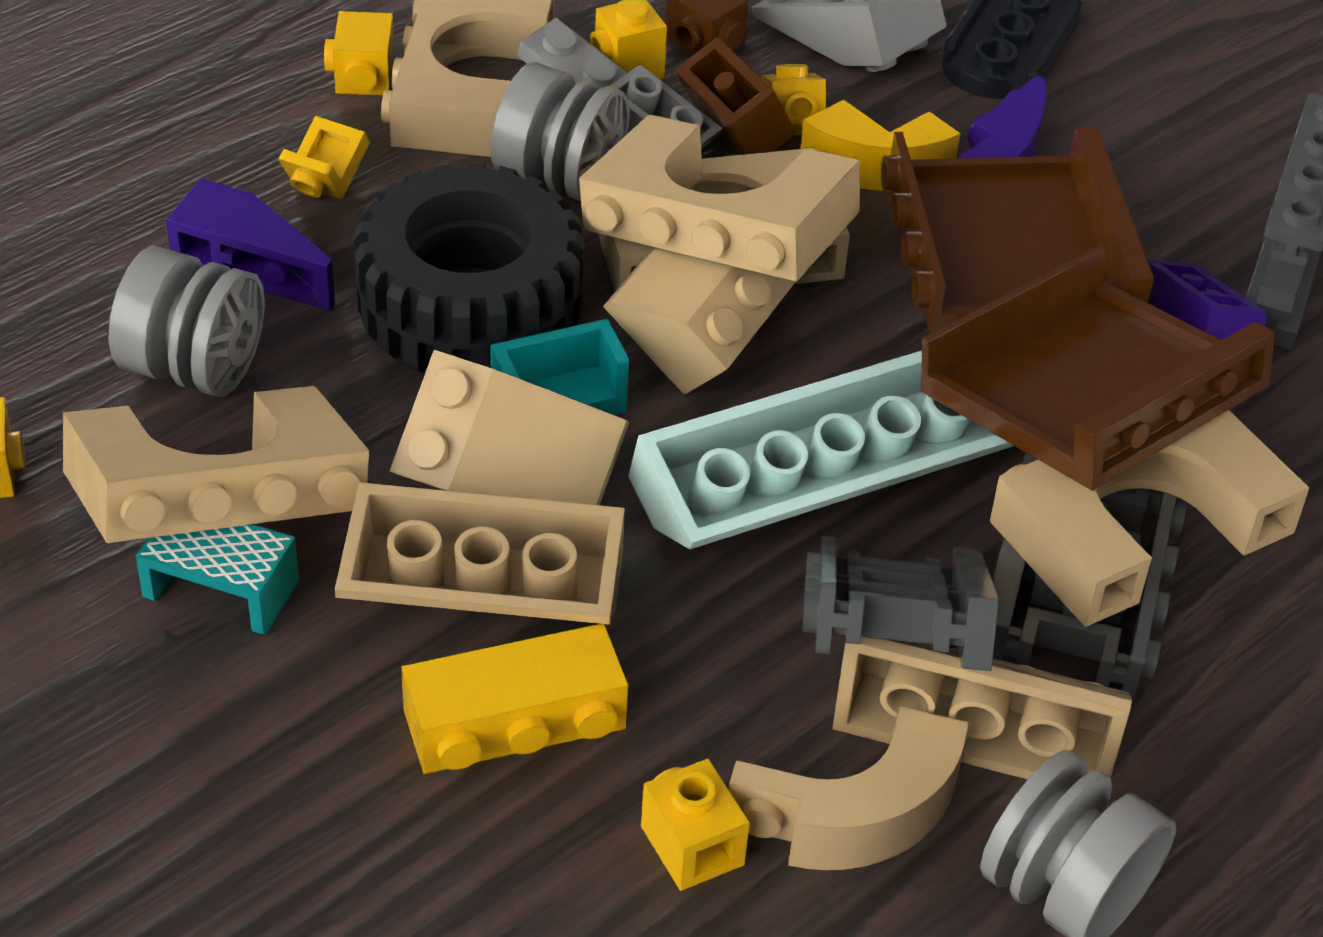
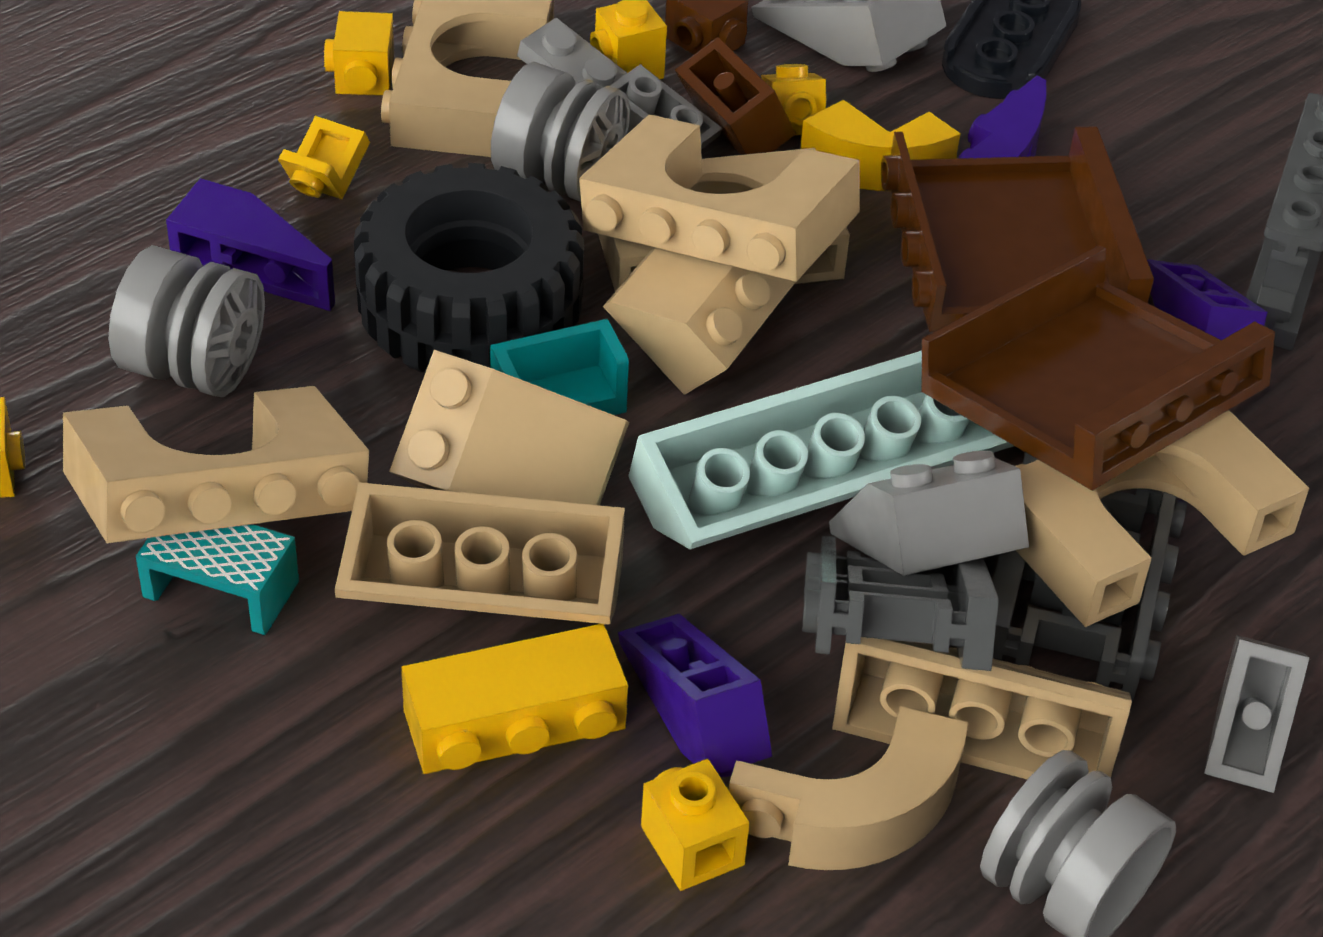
(700, 692): none -> dark purple slope
(938, 514): none -> light grey slope
(1255, 713): none -> light grey slope

